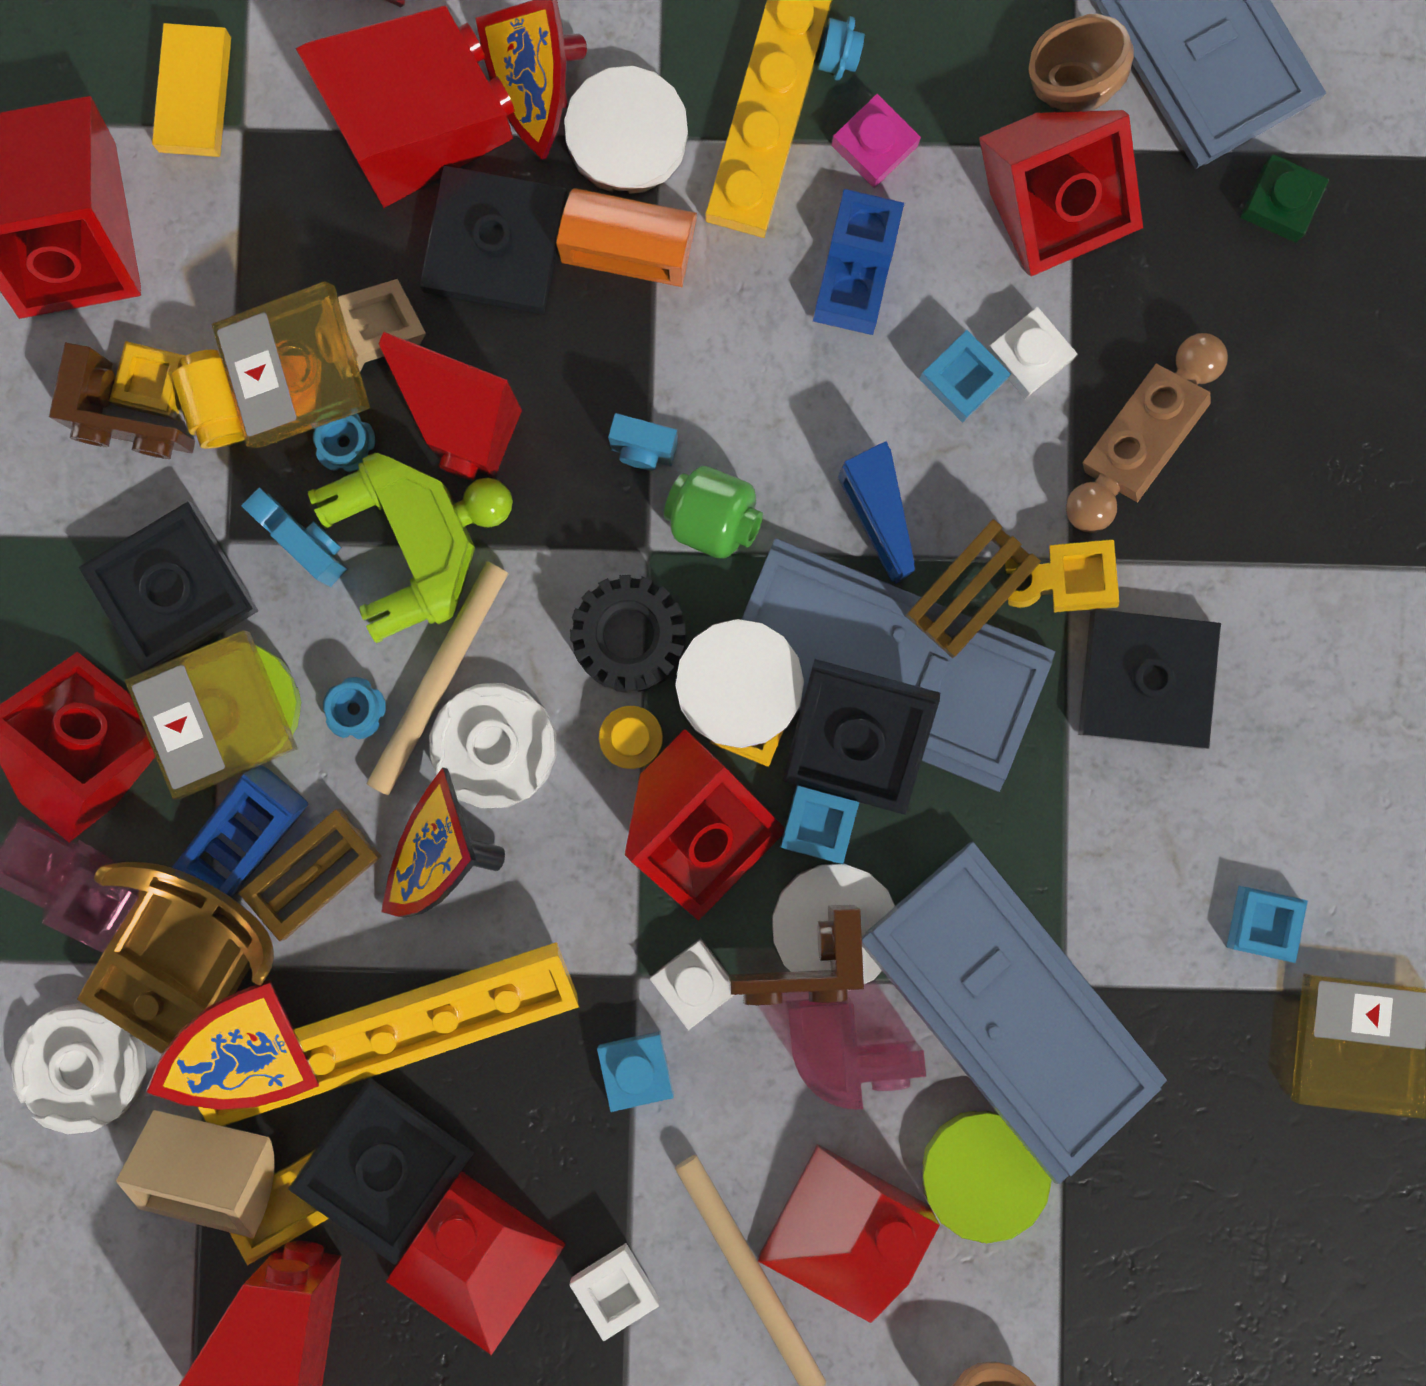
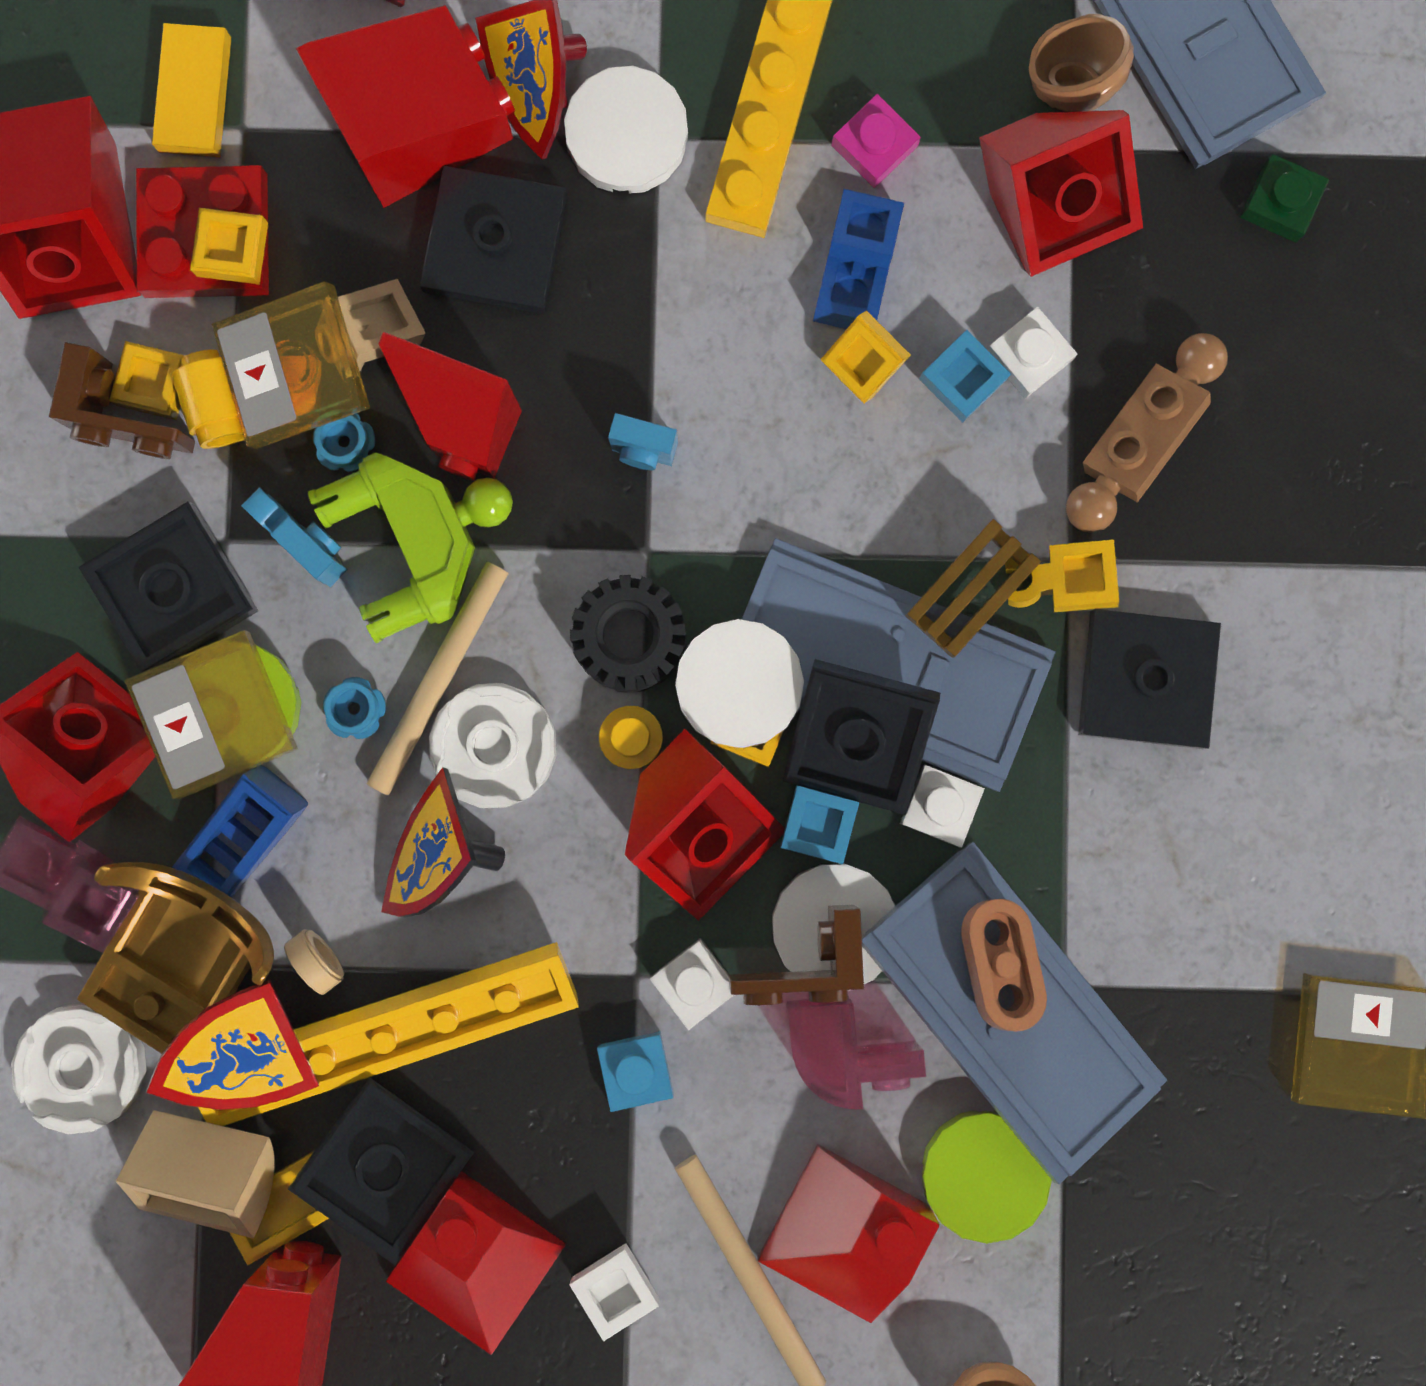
(167, 223): none -> red plate
(229, 246): none -> yellow tile
(314, 961): none -> tan tile
(352, 839): pearl gold tile -> none
(626, 237): orange brick -> none
(713, 512): bright green head -> none
(840, 47): dark azure plate -> none
(865, 356): none -> yellow tile
(876, 498): blue slope -> none
(942, 806): none -> white plate
(1008, 962): none -> nougat plate
(1267, 924): dark azure tile -> none

